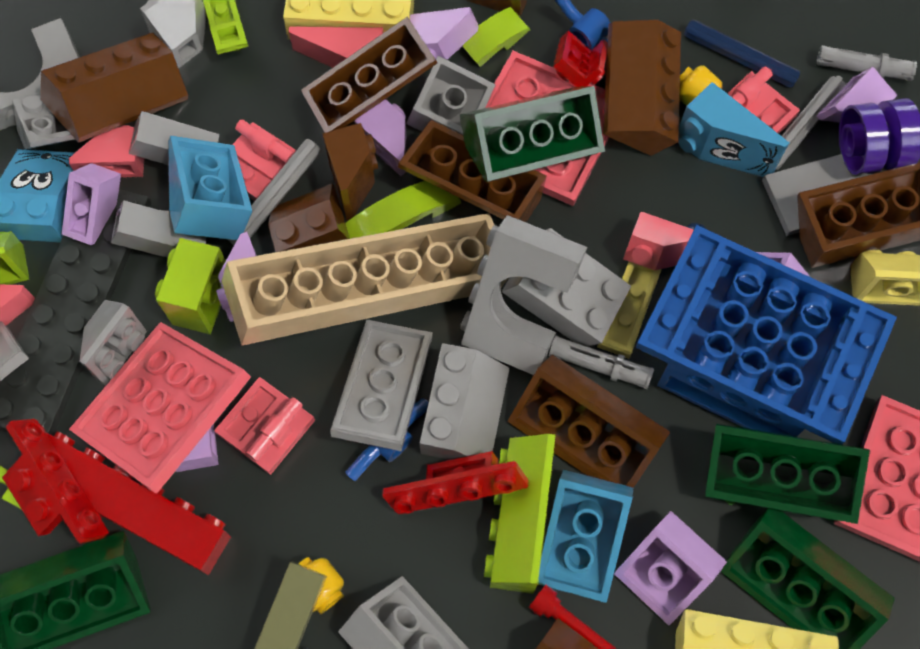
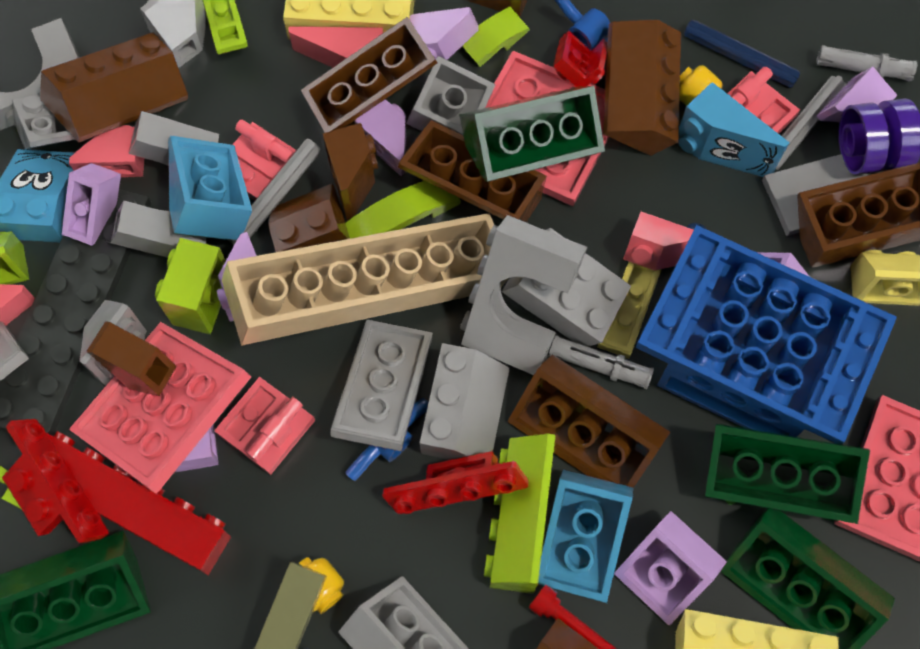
(131, 359): none -> reddish brown slope

